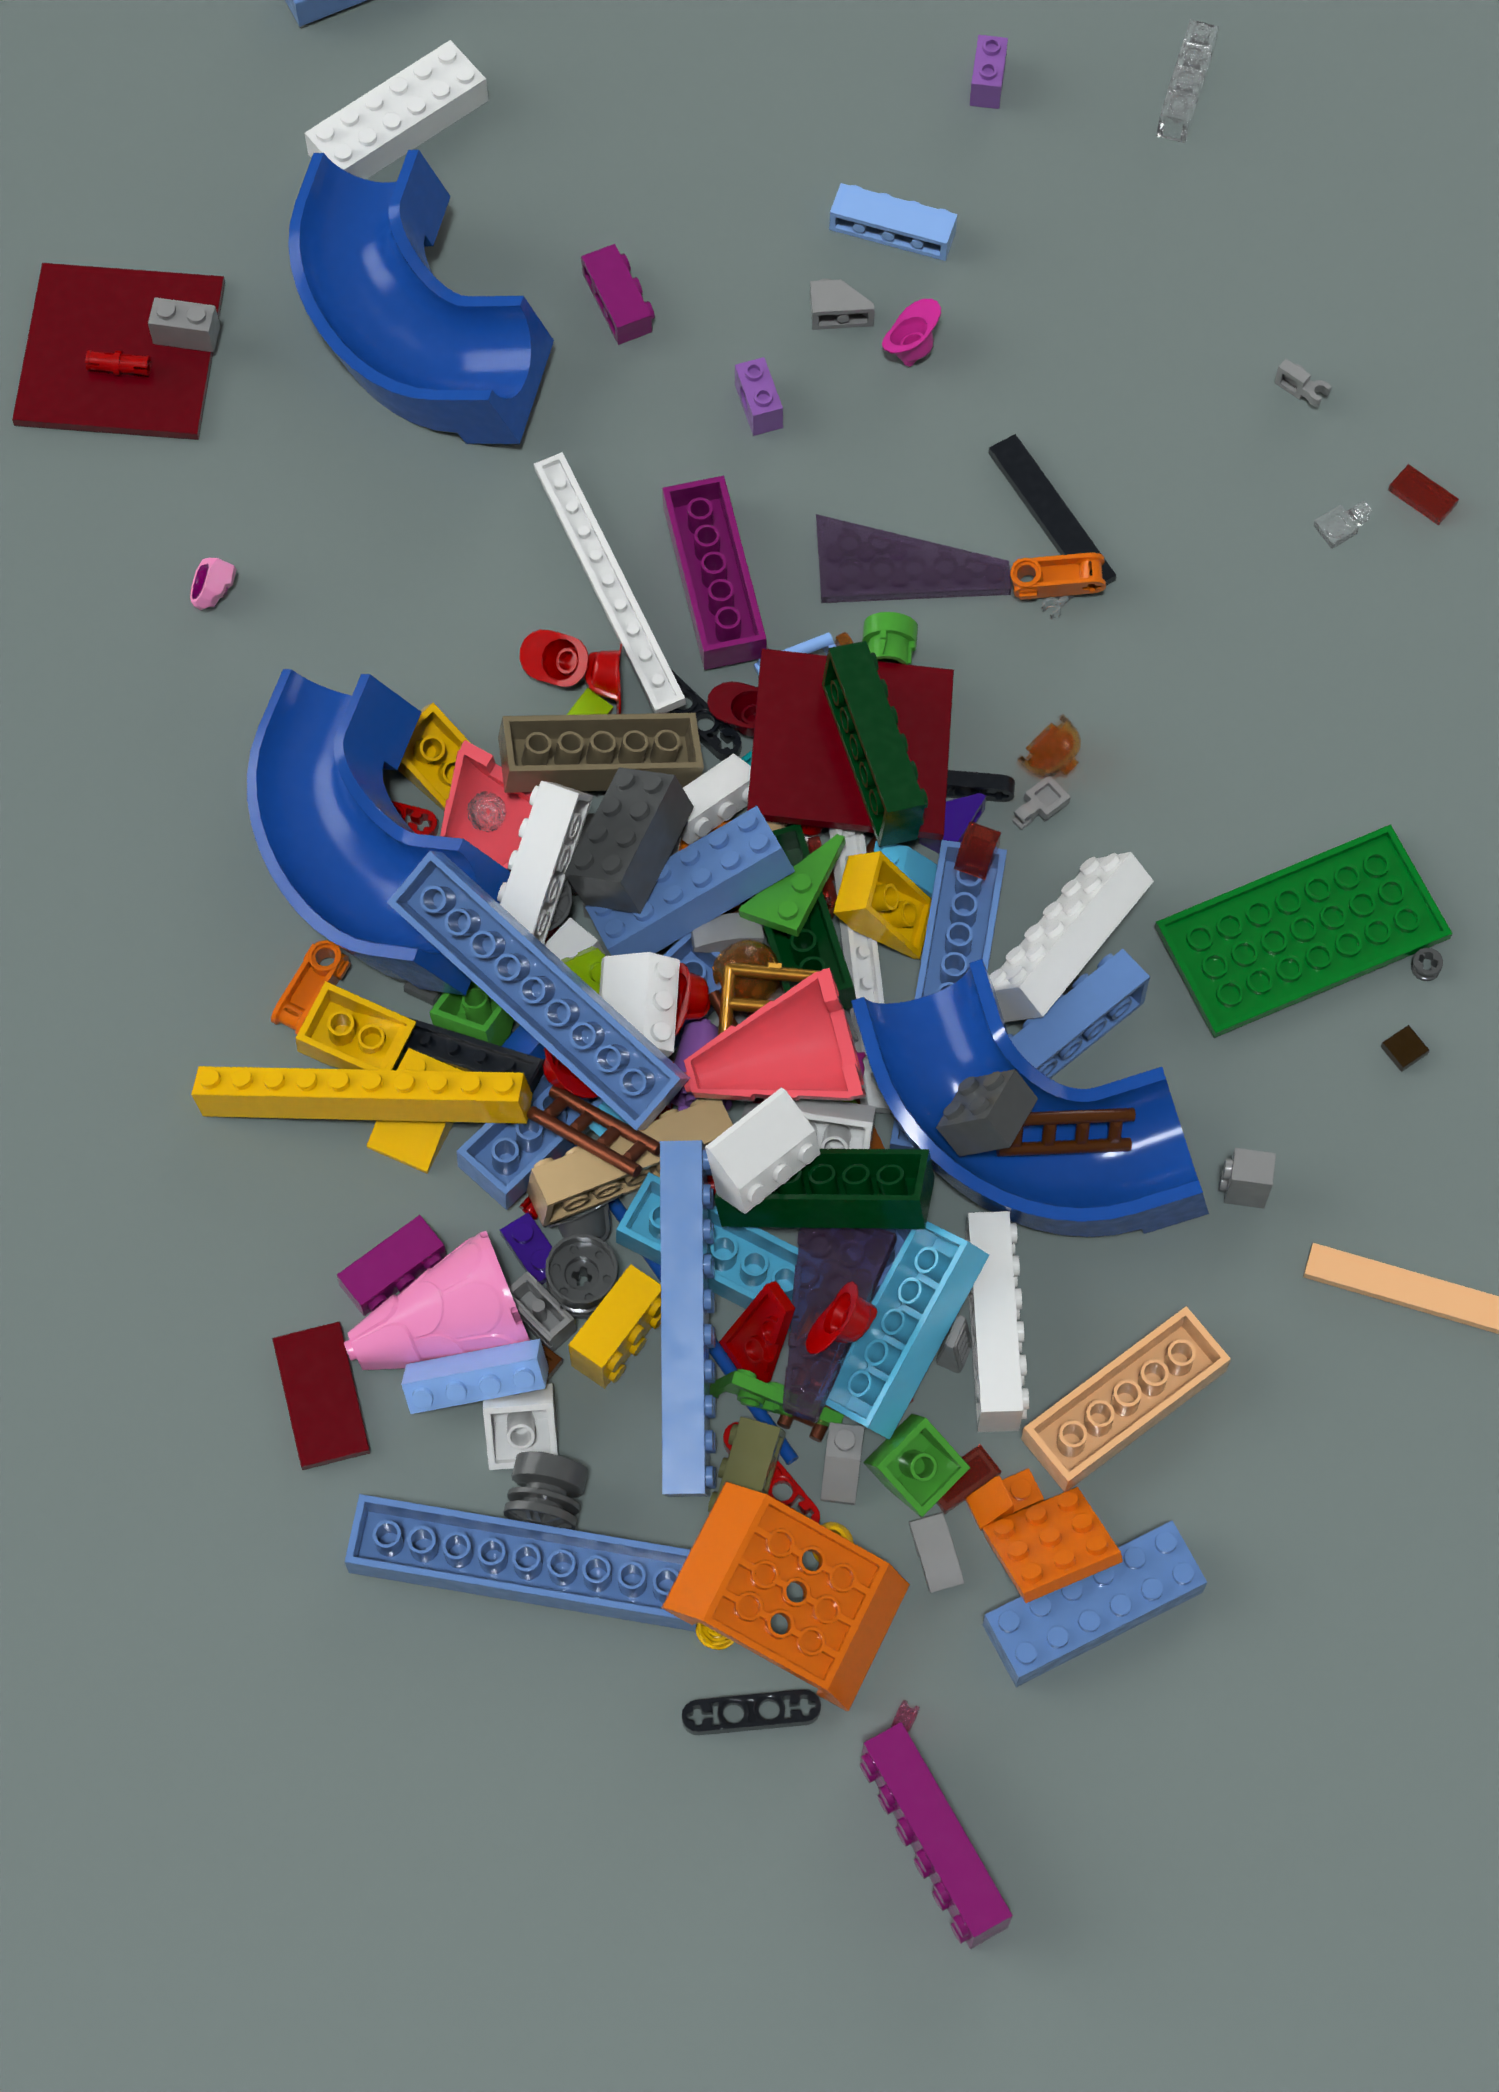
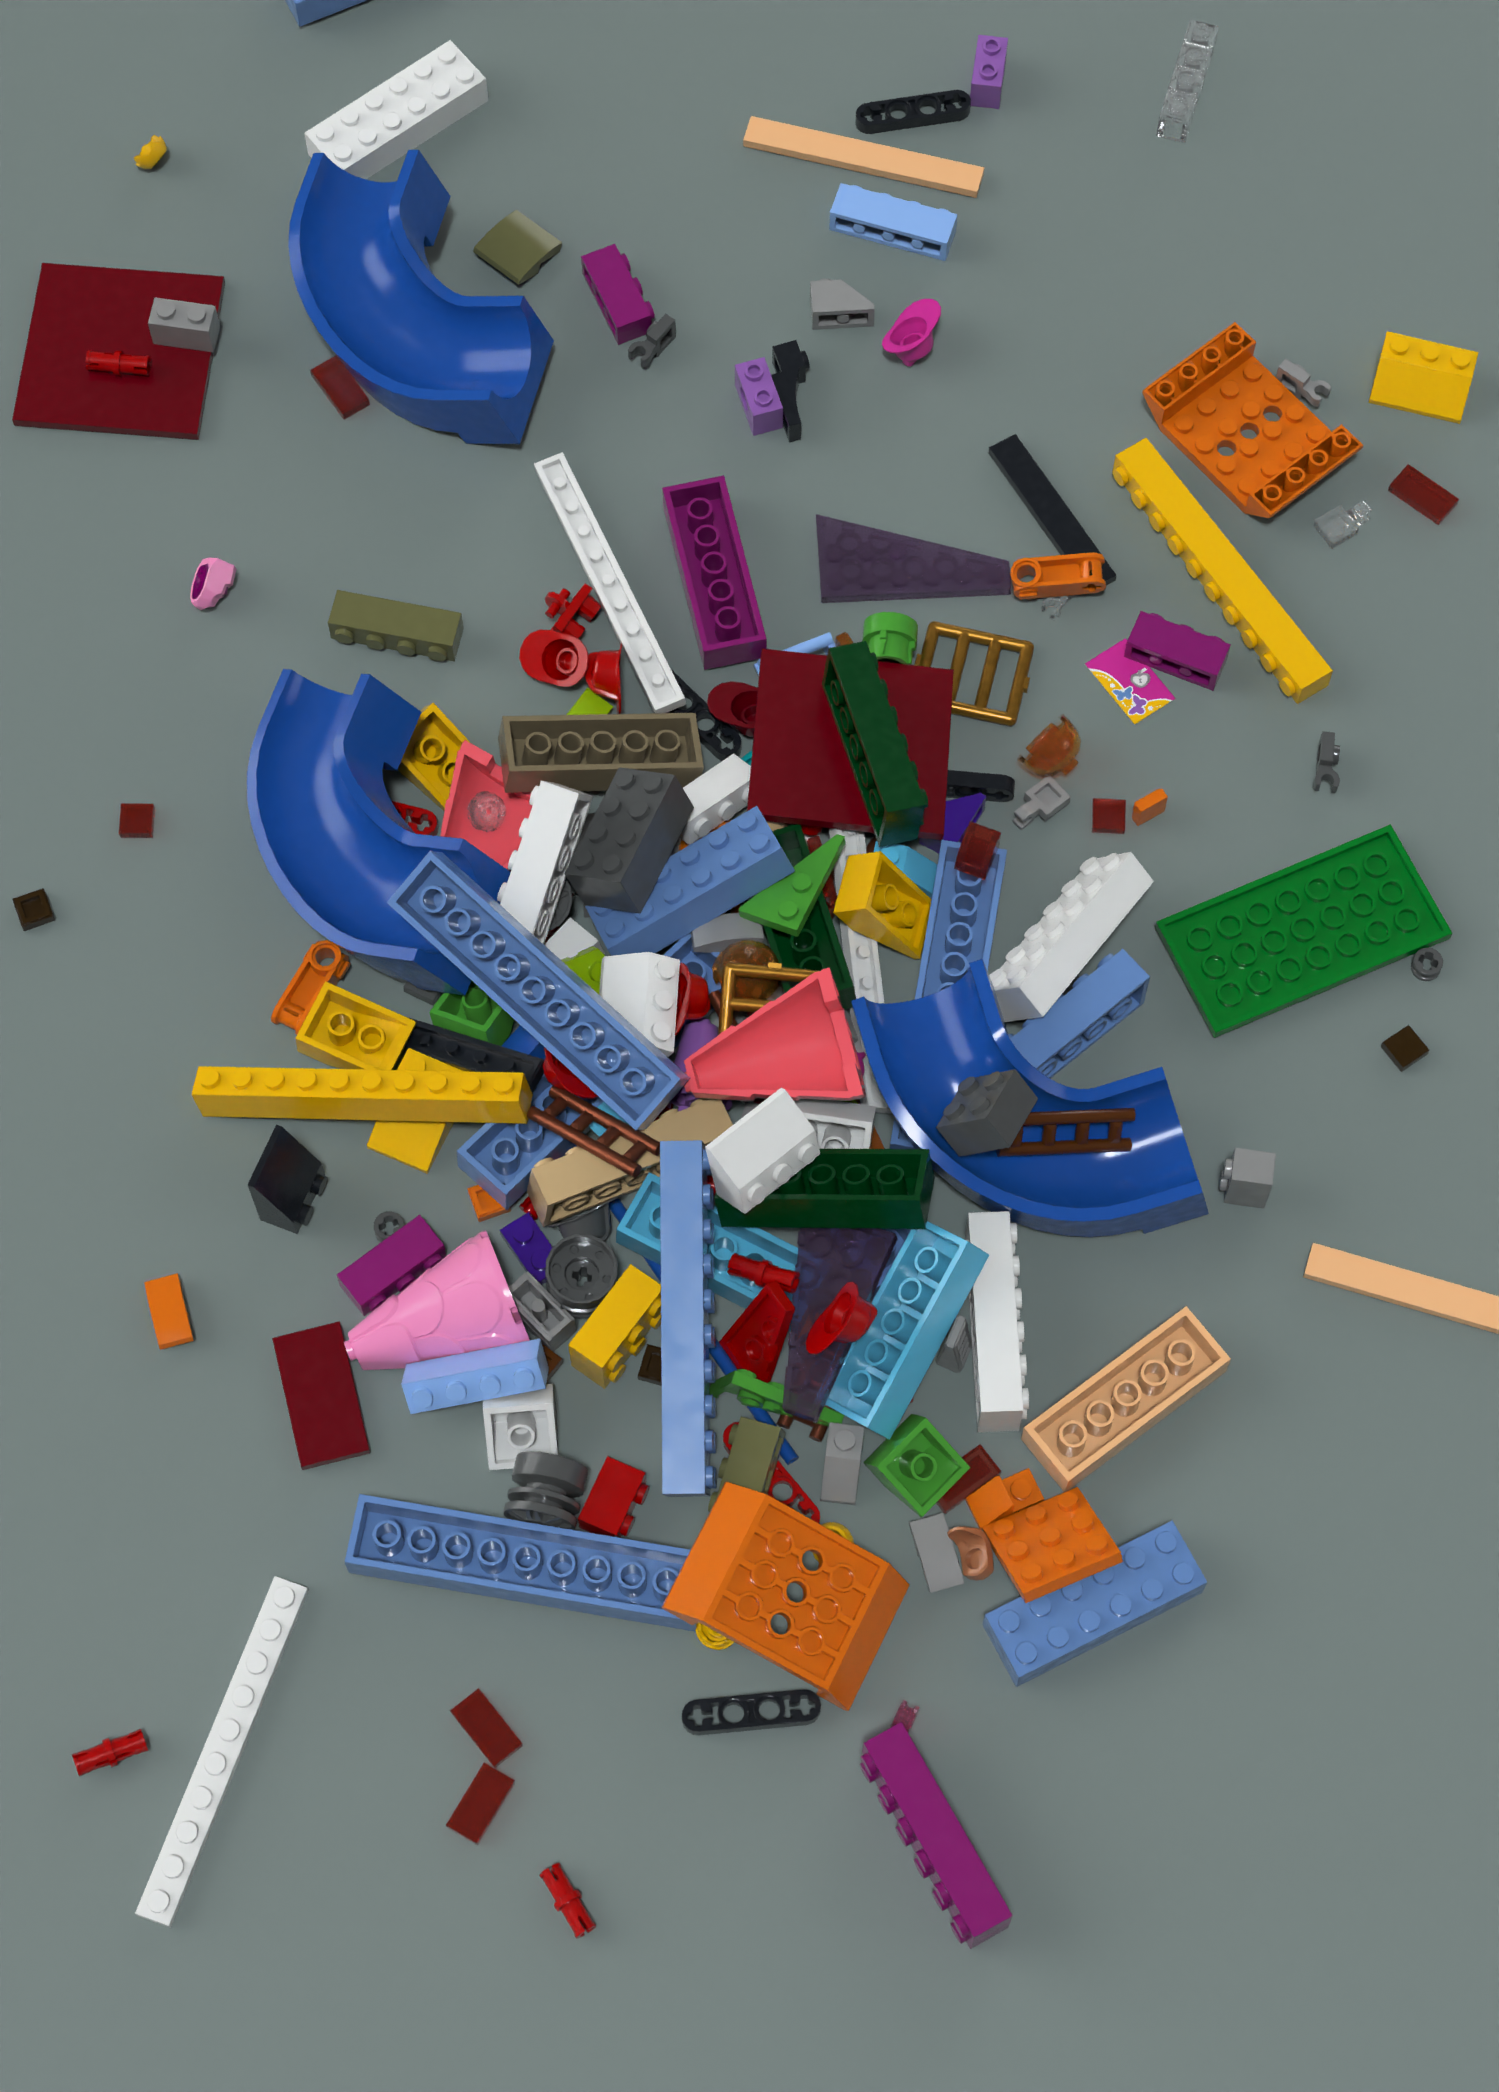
(33, 909): none -> dark brown tile
(110, 1752): none -> red pin
(136, 820): none -> clear red tile
(151, 153): none -> yellow plate
(168, 1311): none -> orange slope
(221, 1752): none -> white plate
(286, 1182): none -> black slope
(340, 387): none -> clear red tile
(381, 1219): none -> dark grey bush
(395, 626): none -> olive brick
(480, 1804): none -> clear red tile
(484, 1204): none -> orange tile
(486, 1728): none -> clear red tile
(517, 247): none -> olive slope
(567, 1900): none -> red pin
(581, 603): none -> red hips
(613, 1499): none -> red brick
(651, 1366): none -> dark brown tile
(658, 336): none -> dark grey plate
(763, 1272): none -> red pin
(790, 371): none -> black slope
(863, 156): none -> light nougat tile
(911, 106): none -> black beam
(974, 1552): none -> nougat hair
(995, 643): none -> pearl gold bar
(1108, 816): none -> clear red tile
(1129, 683): none -> sticker
(1149, 806): none -> orange tile
(1177, 650): none -> magenta brick
(1221, 571): none -> yellow brick
(1226, 391): none -> orange slope
(1326, 756): none -> dark grey plate
(1423, 377): none -> yellow slope

